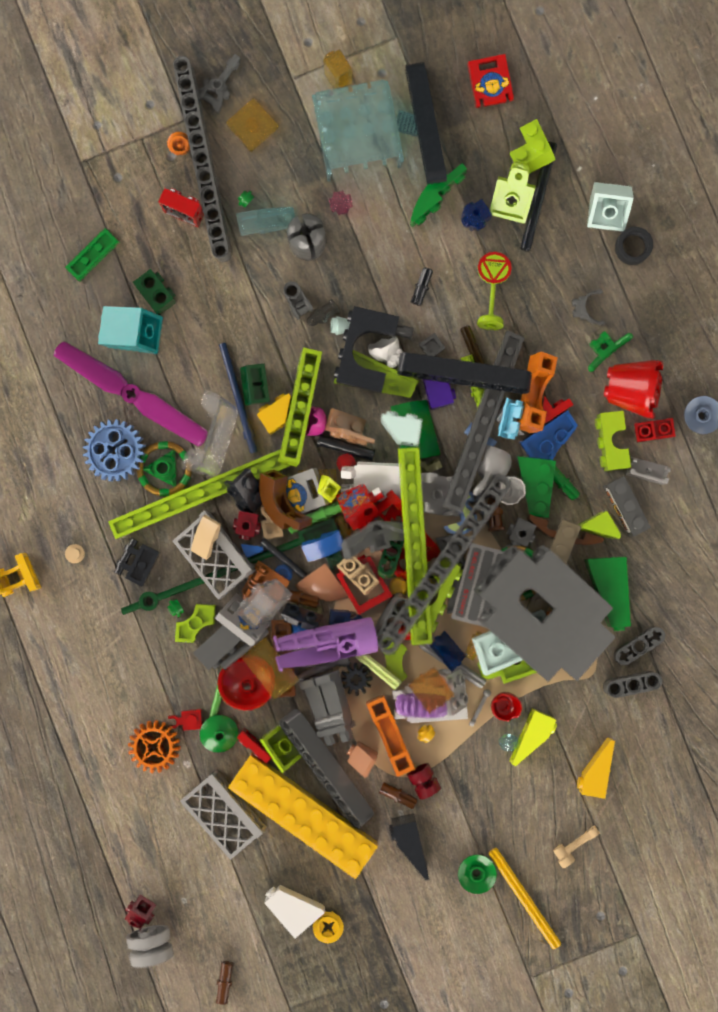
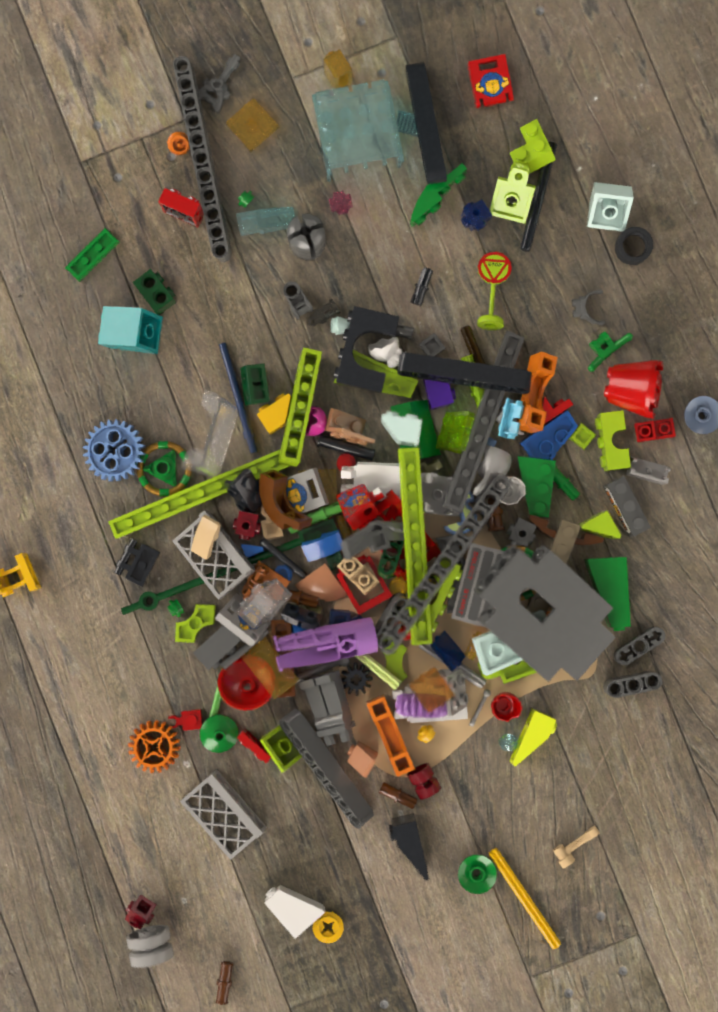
(74, 553): tan plate -> none
(147, 403): magenta piece -> none
(303, 815): yellow brick -> none
(328, 488): neon yellow slope -> none
(455, 431): none -> clear neon green plate
(582, 436): none -> lime tile
(596, 773): yellow slope -> none

